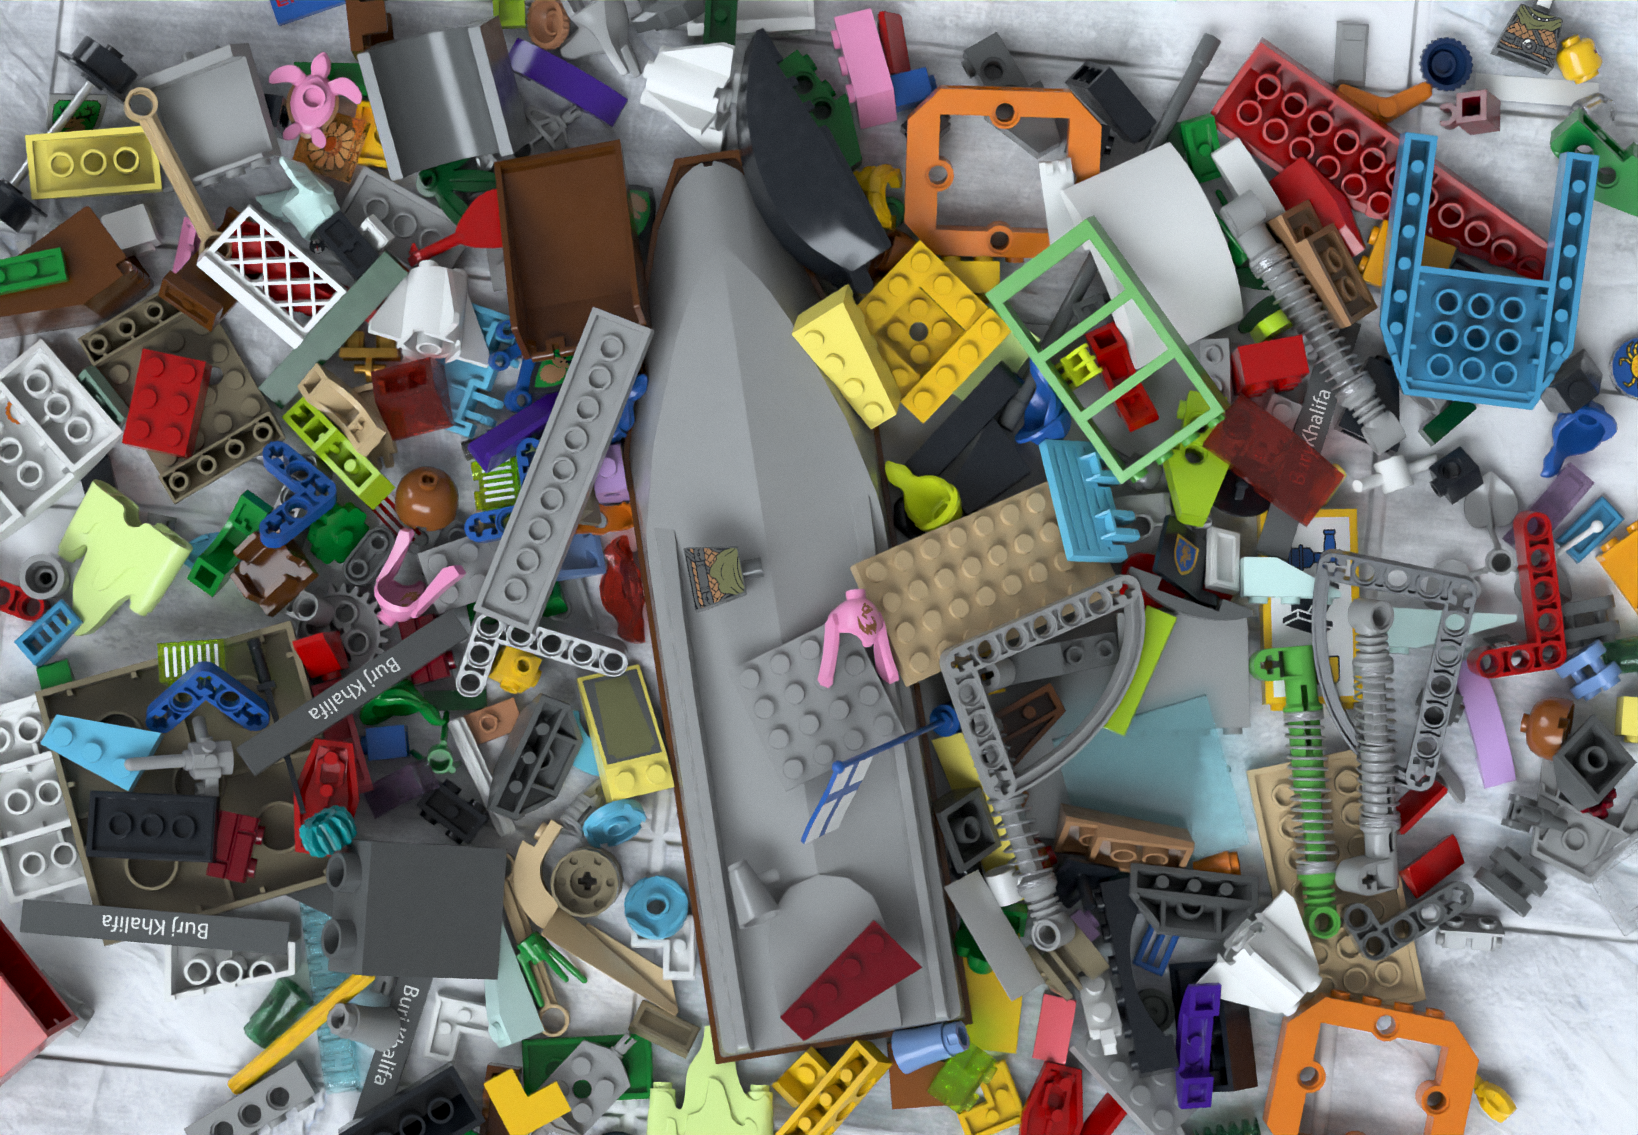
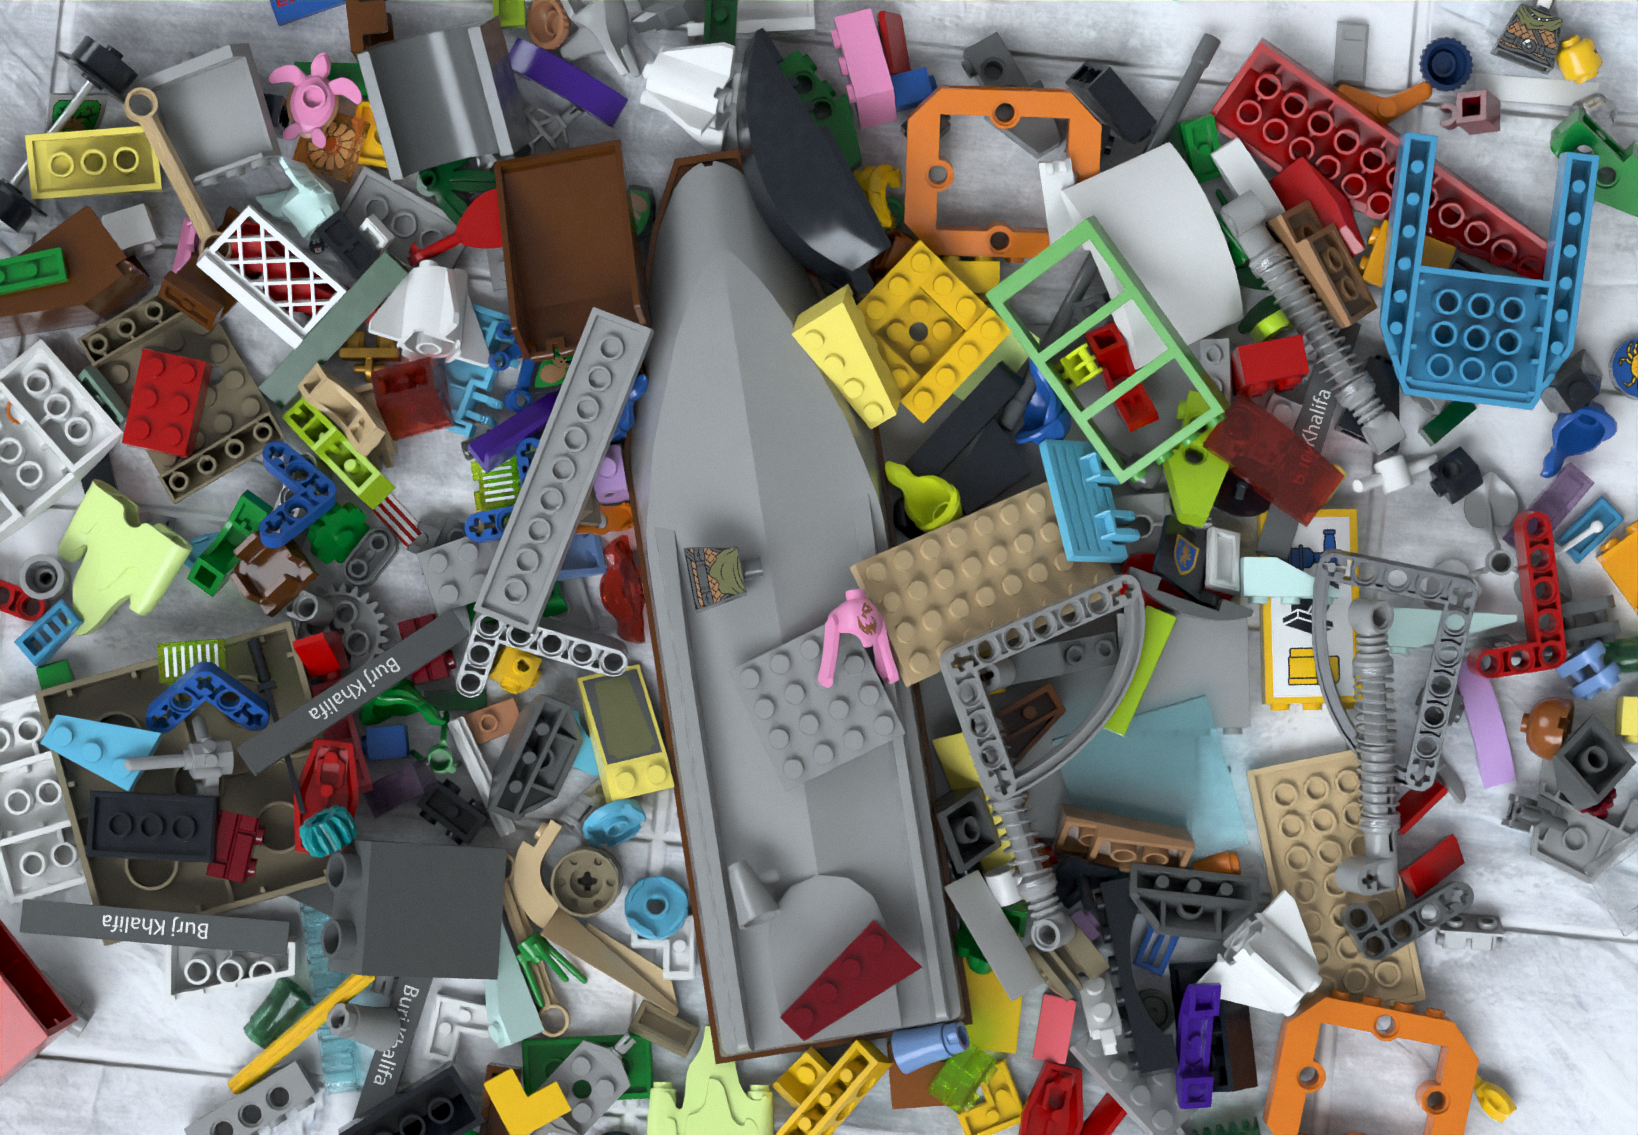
(405, 602): bright pink piece -> none
(426, 498): dark orange cylinder -> none
(850, 773): flag -> none
(1307, 777): bright green piece -> none
(1531, 880): dark grey brick -> none

